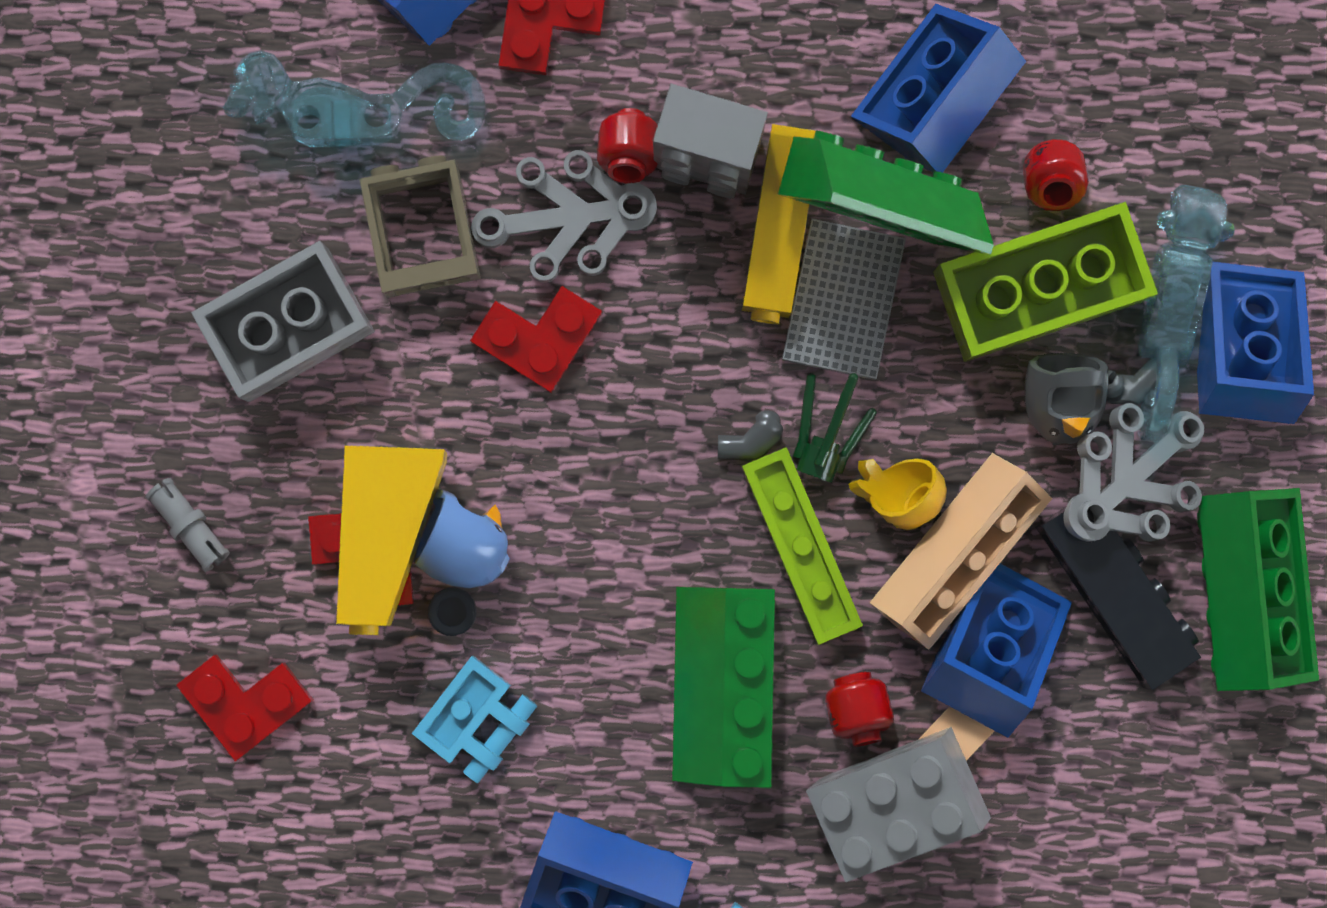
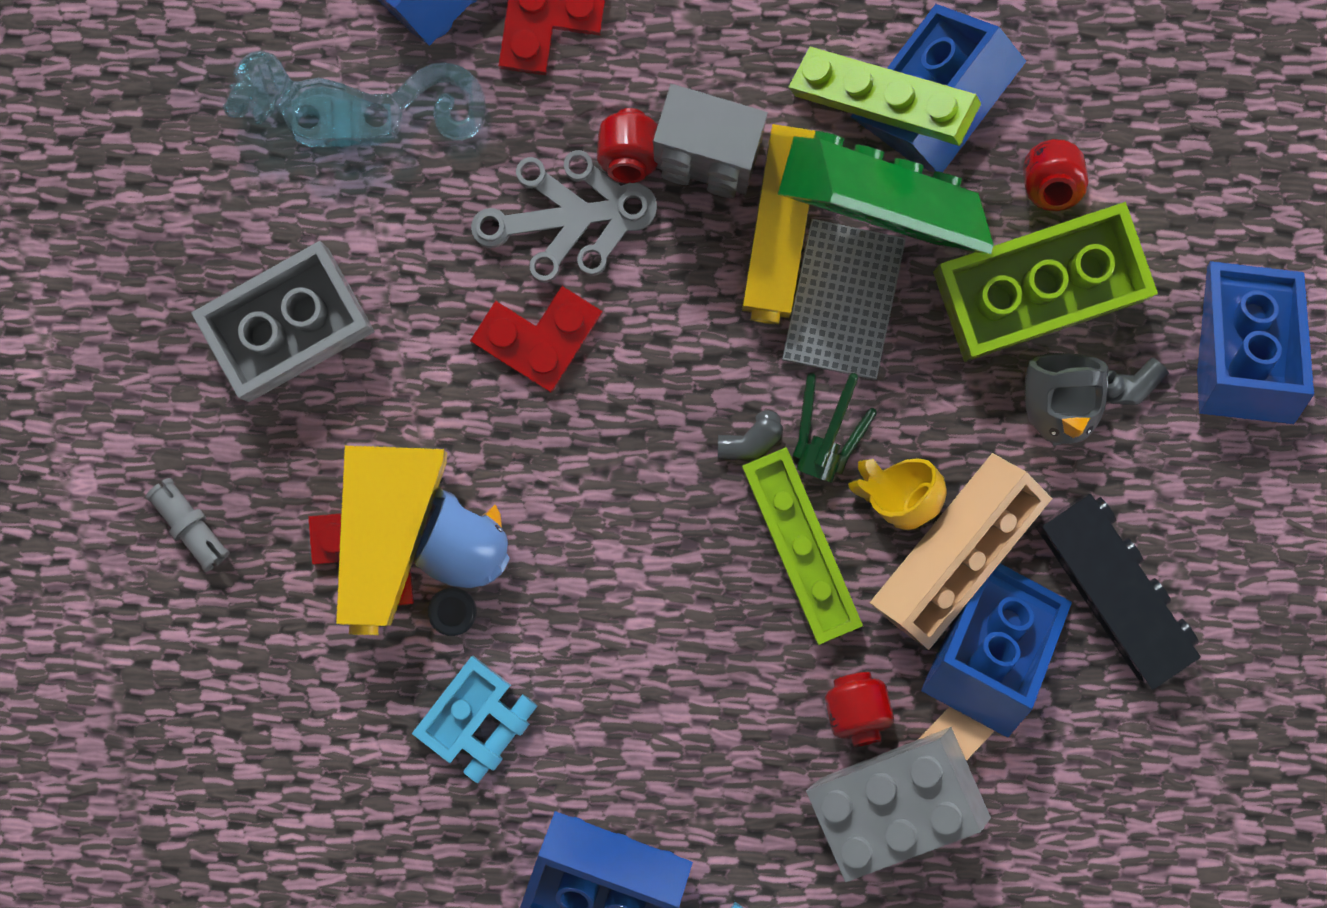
(239, 716): red plate -> none
(426, 276): dark tan window -> none
(723, 686): green slope -> none
(885, 95): none -> lime plate
(1129, 478): light grey plant -> none
(1182, 281): clear light blue animal -> none
(1258, 589): green slope -> none

